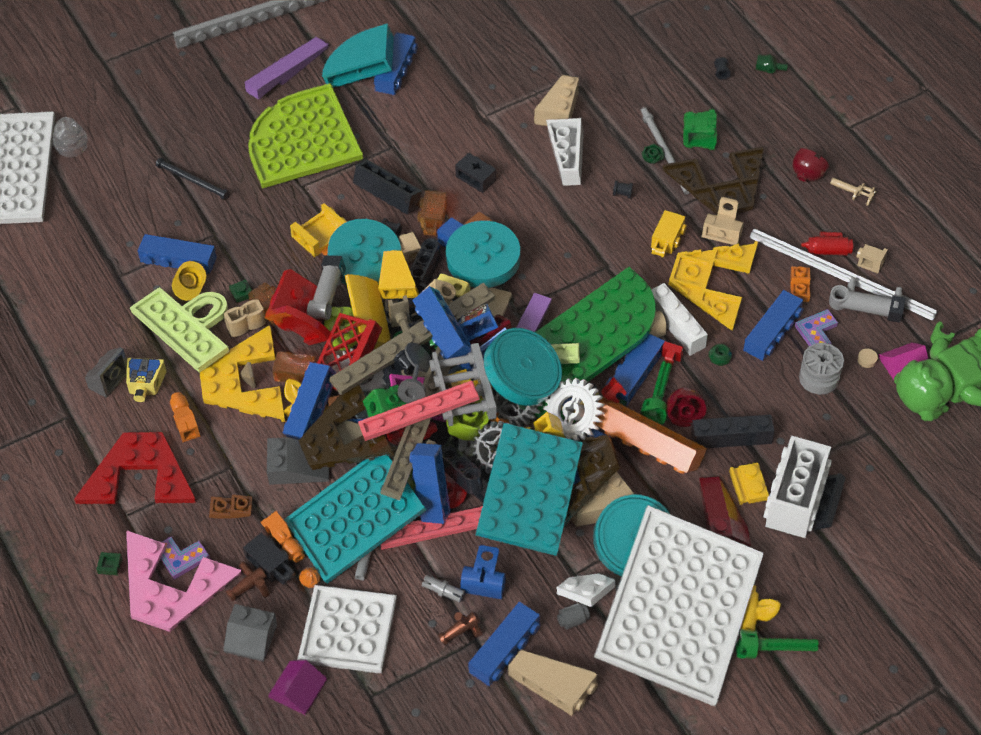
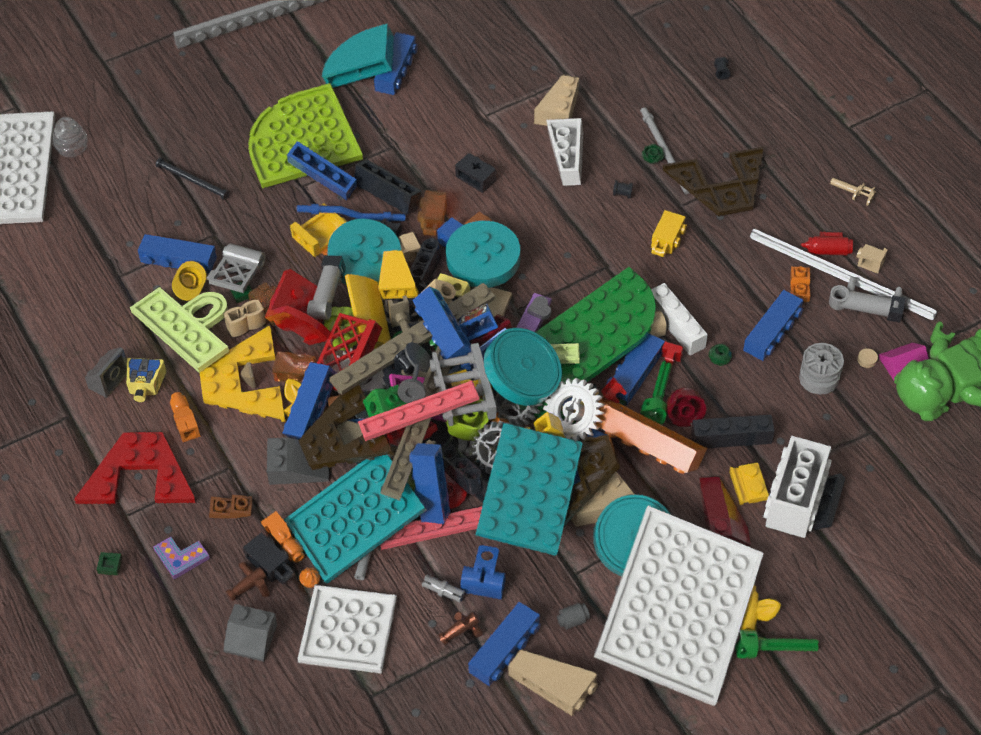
(161, 604): bright pink wing -> none
(242, 259): none -> light grey piece
(285, 68): medium lavender slope -> none
(298, 686): magenta slope -> none
(315, 209): none -> blue bar
(321, 170): none -> blue brick
(539, 308): none -> flat silver tile
(586, 588): white plate -> none
(693, 272): yellow wing -> none
(700, 129): green piece -> none
(723, 226): tan piece -> none
(769, 64): dark green piece -> none
(808, 166): dark red cylinder -> none
(813, 327): medium lavender tile -> none

